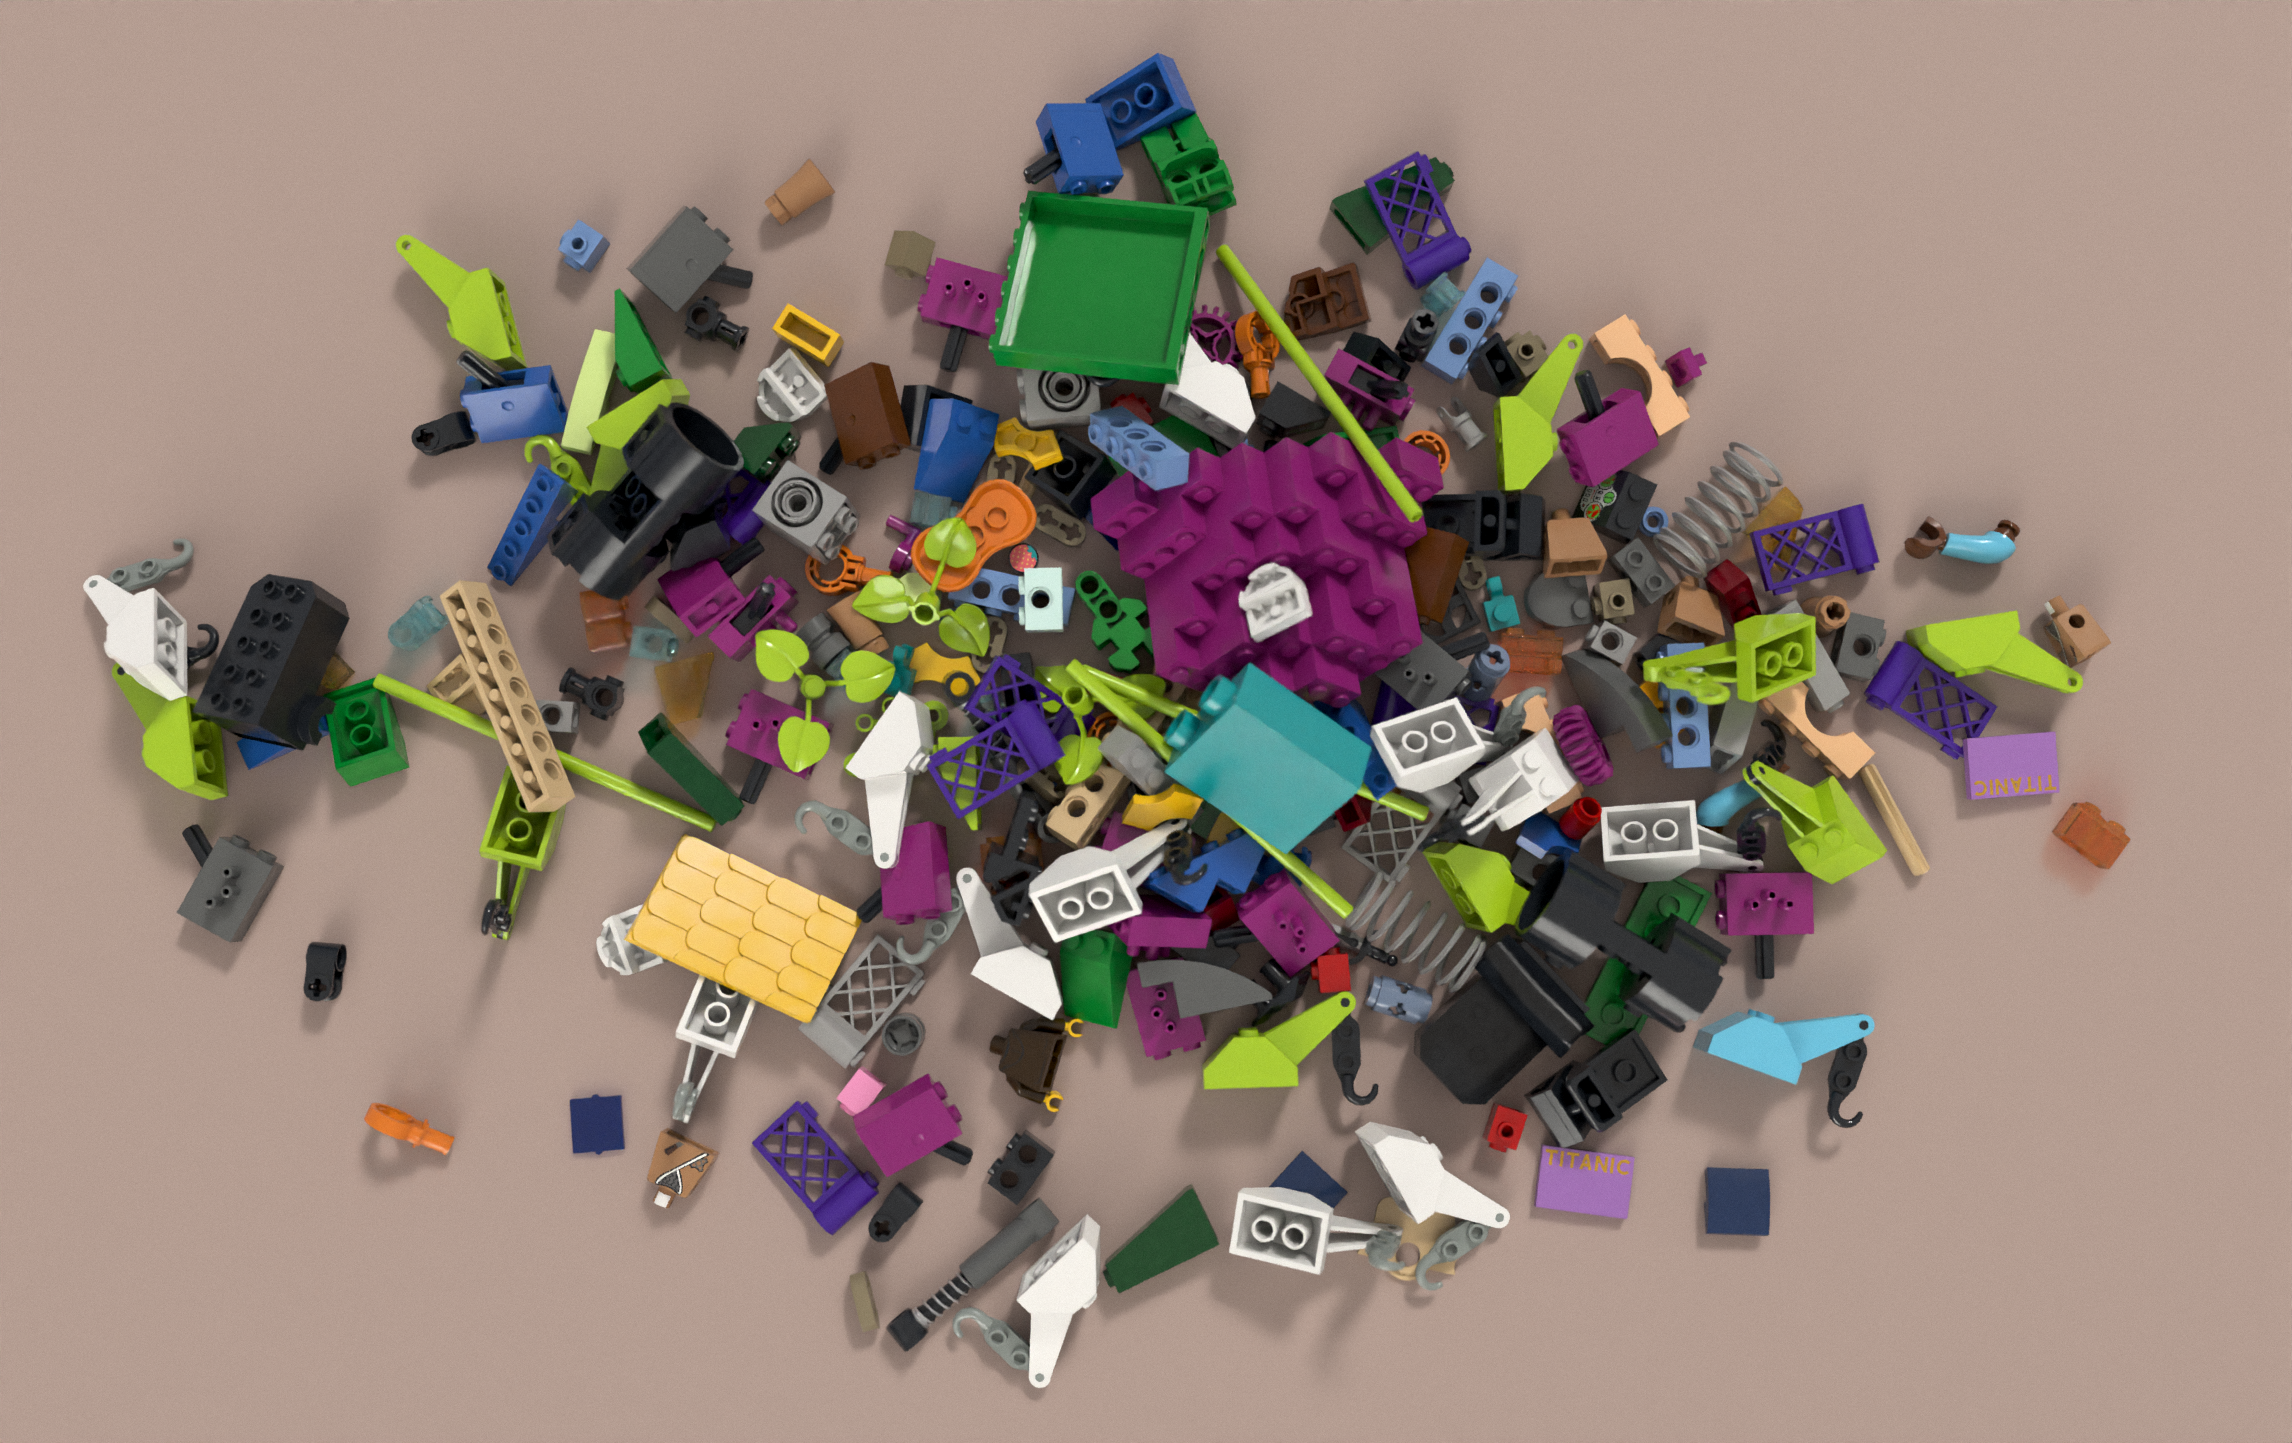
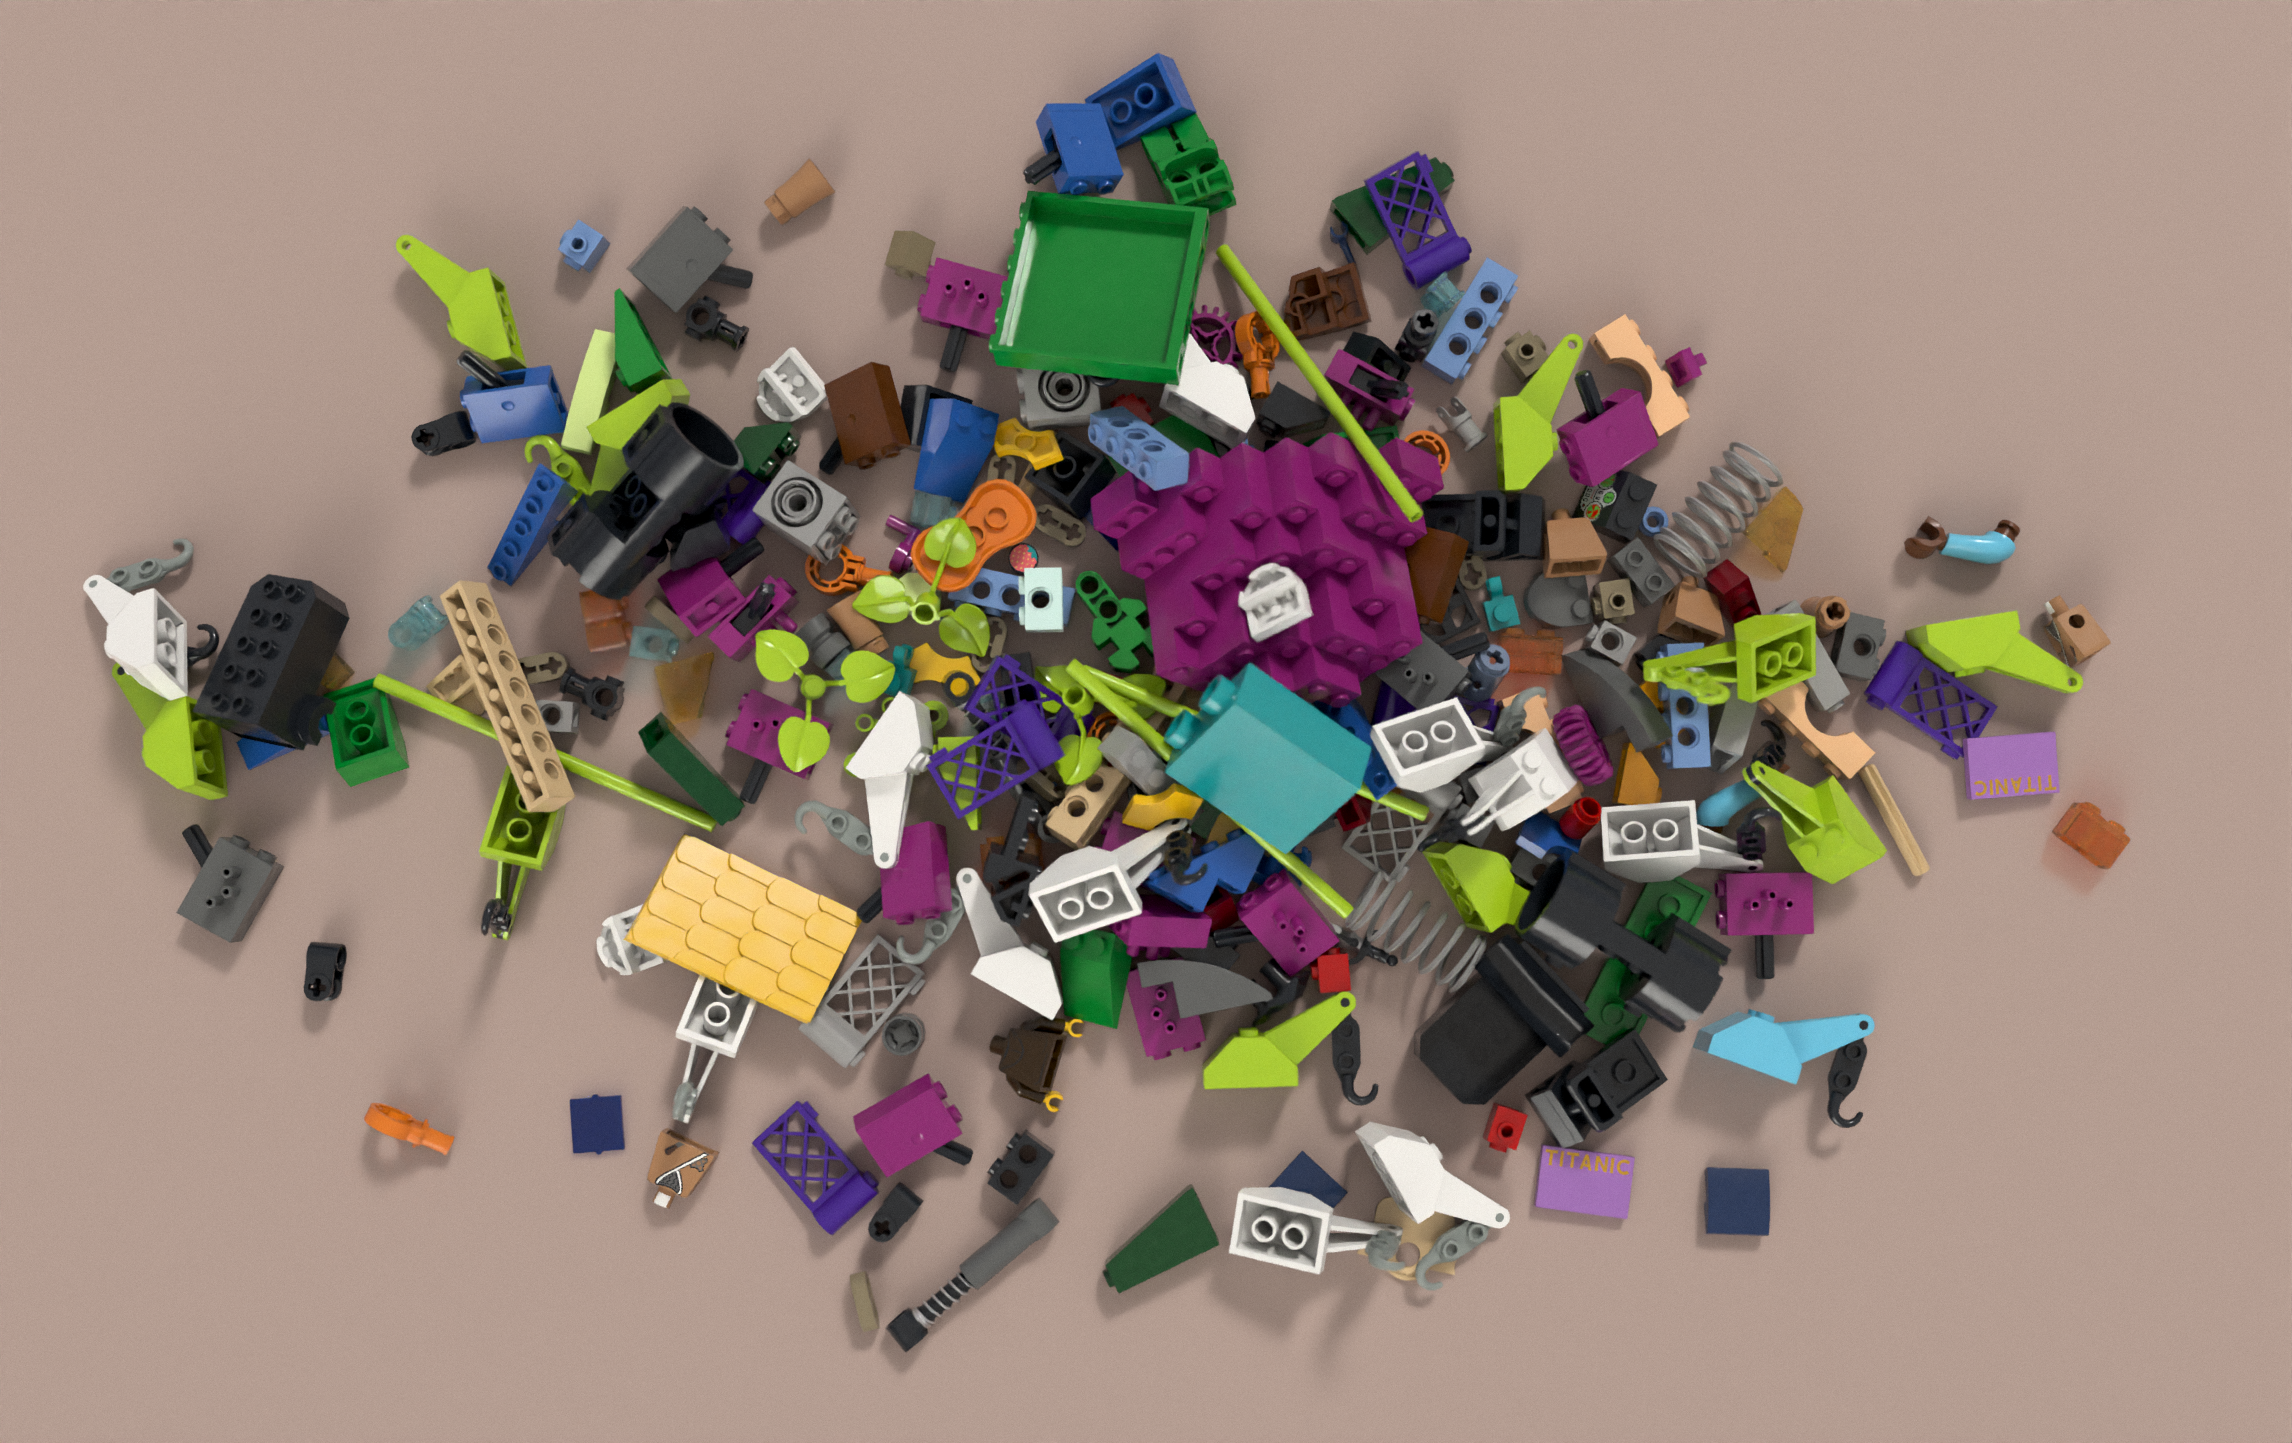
(544, 659): none -> dark tan beam
(808, 335): yellow brick -> none
(860, 1092): bright pink brick -> none
(1052, 1293): white slope -> none
(1342, 241): none -> dark blue hand
(1385, 993): sand blue piece -> none
(1494, 367): black slope -> none
(1635, 779): none -> light orange slope
(1852, 541): dark purple piece -> none

